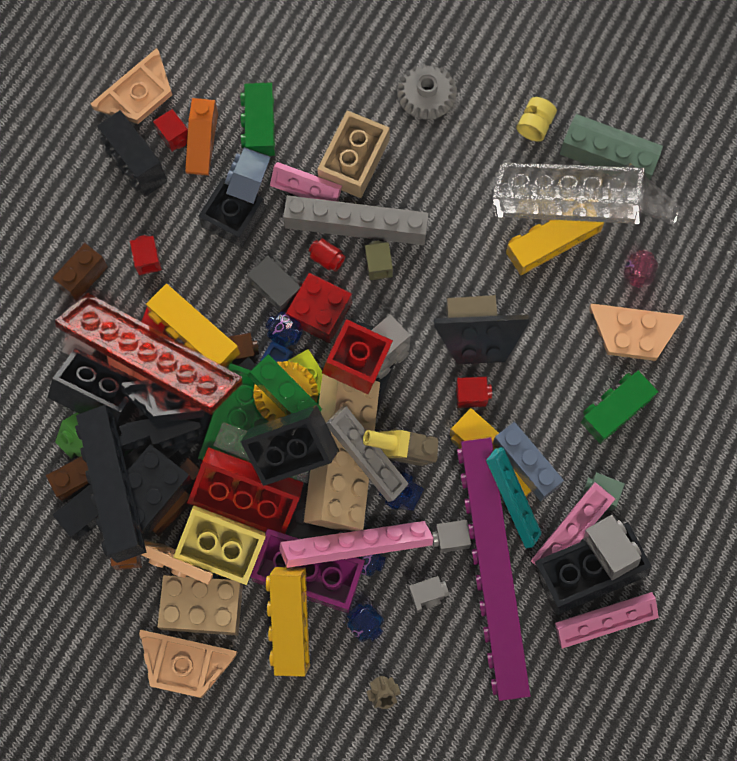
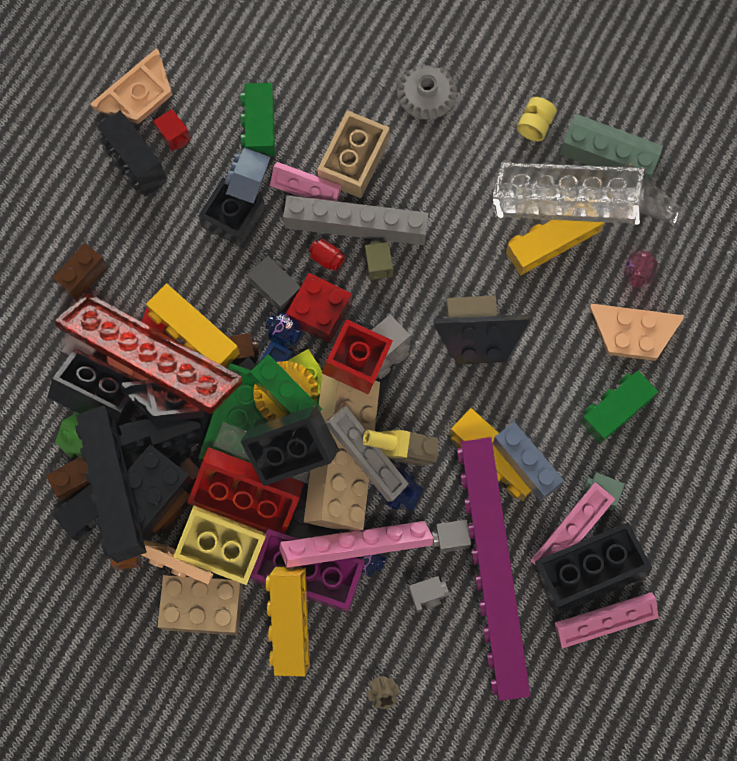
(145, 255): red brick -> none
(183, 664): light nougat wing -> none
(201, 136): orange slope -> none
(365, 622): clear blue head -> none
(473, 392): red brick -> none
(514, 497): teal tile -> none
(612, 547): light grey brick -> none

